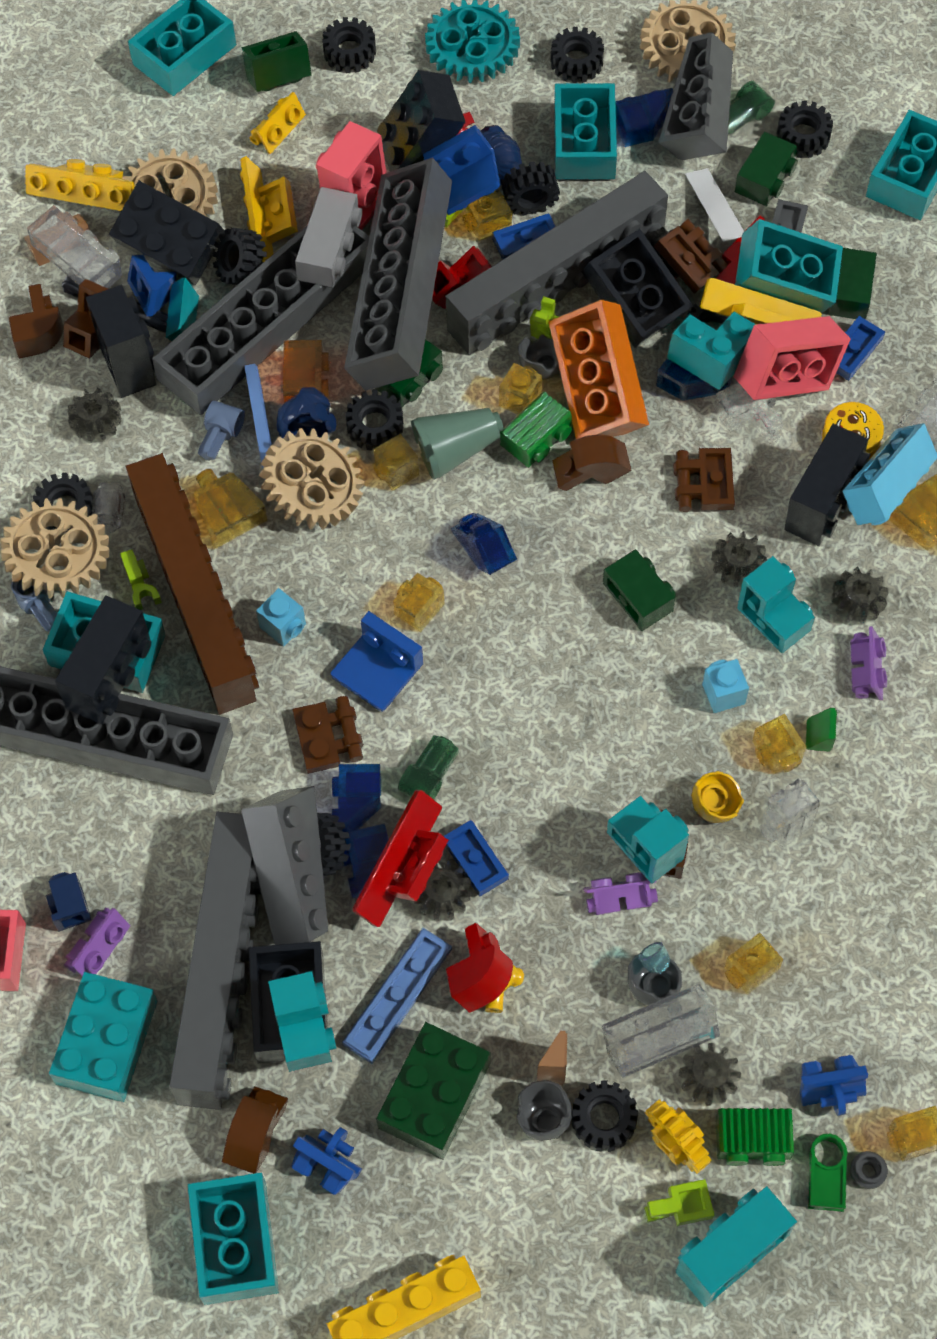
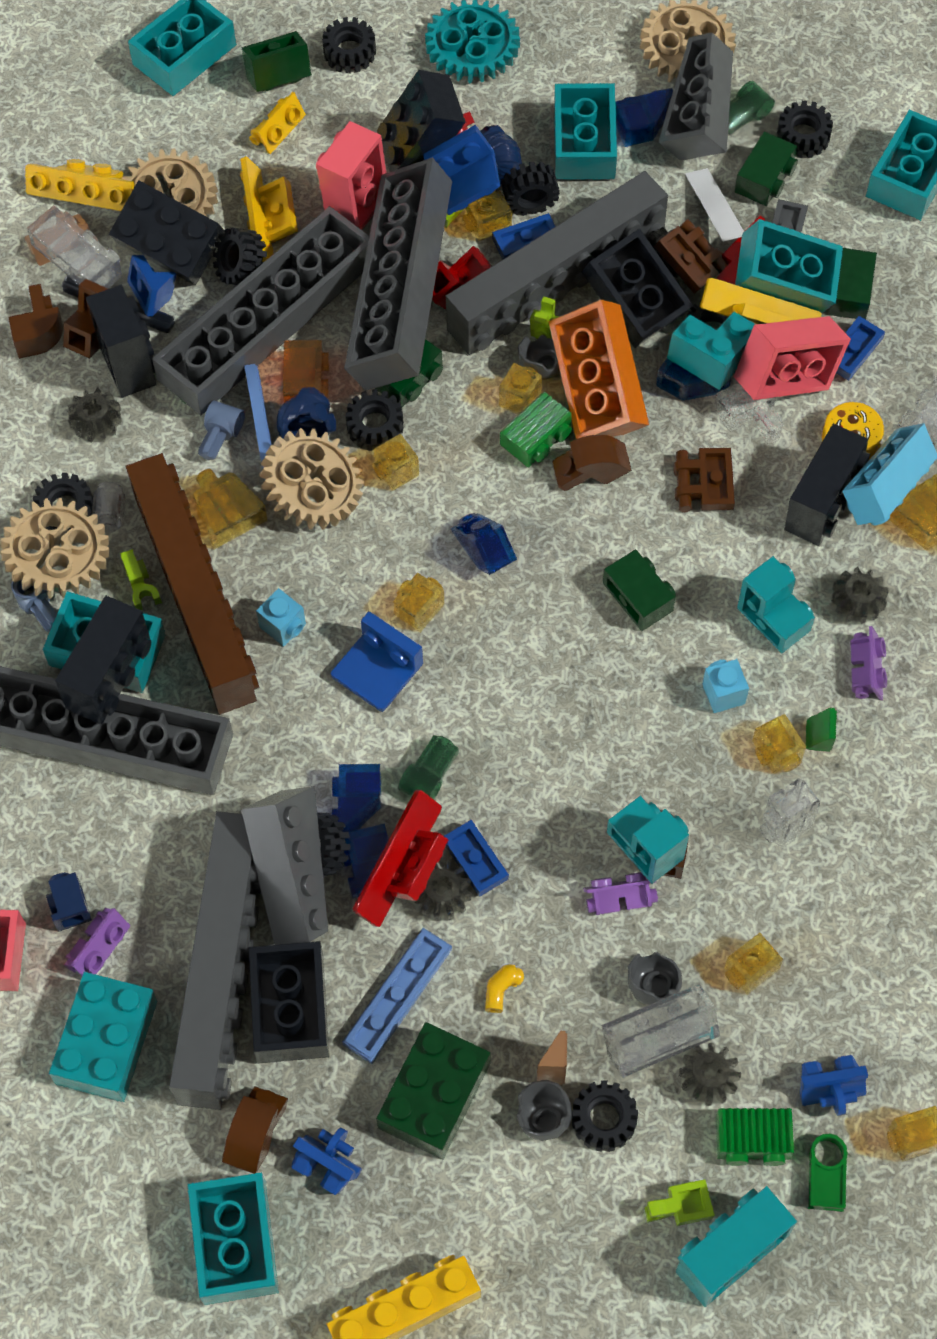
(182, 308): teal slope -> none
(299, 1013): teal brick -> none
(317, 738): reddish brown plate -> none
(328, 237): light grey brick -> none
(454, 437): sand green cone -> none
(482, 974): red brick -> none
(577, 41): black tyre -> none
(655, 958): clear light blue hinge -> none
(678, 1136): yellow gear -> none
(717, 797): yellow hair -> none
(732, 548): clear smoke gear -> none
(876, 1162): dark grey plate -> none

